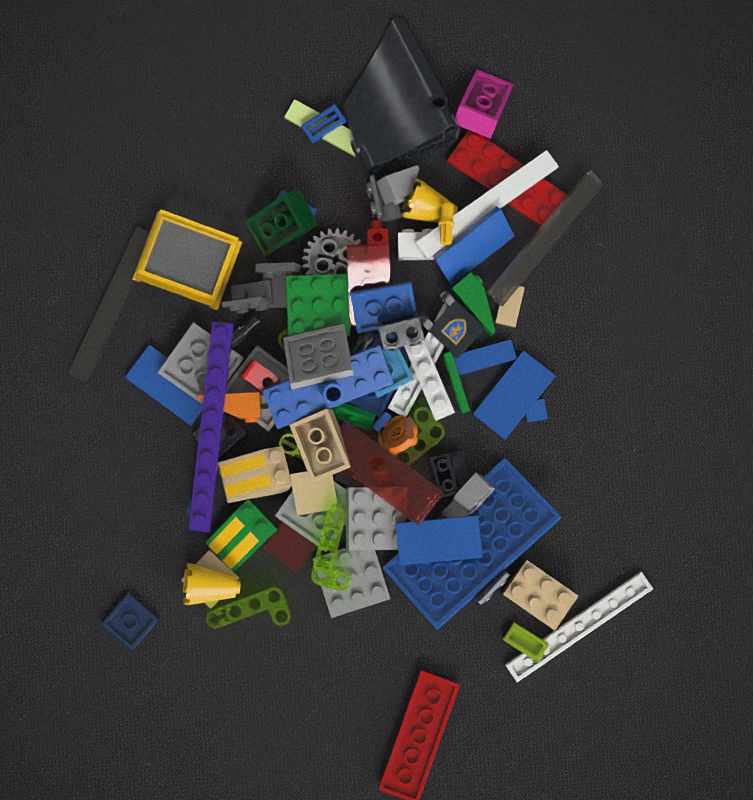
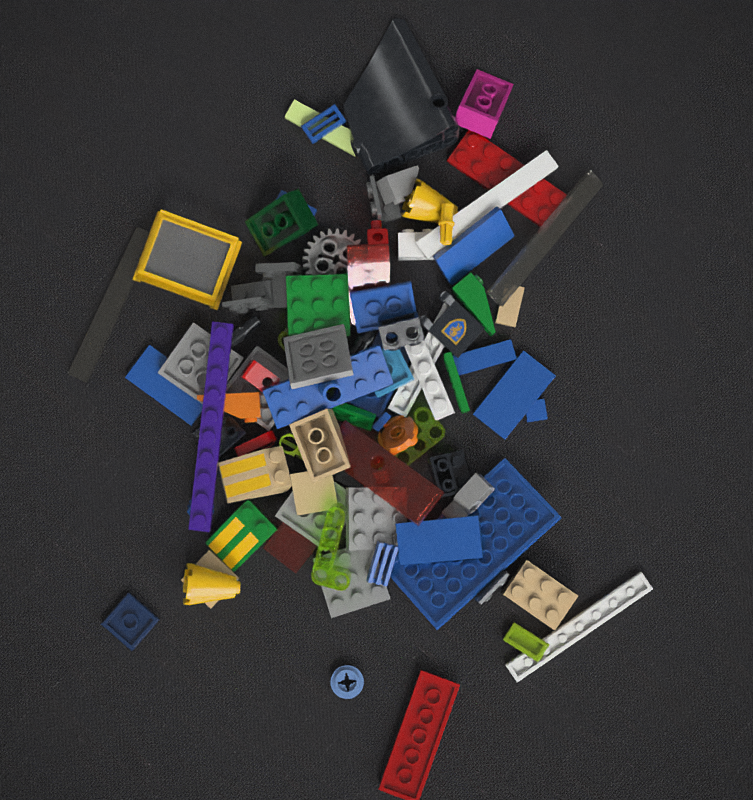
(247, 611): clear neon green beam -> none
(256, 443): none -> red piece
(341, 689): none -> medium blue gear
(384, 581): none -> tile

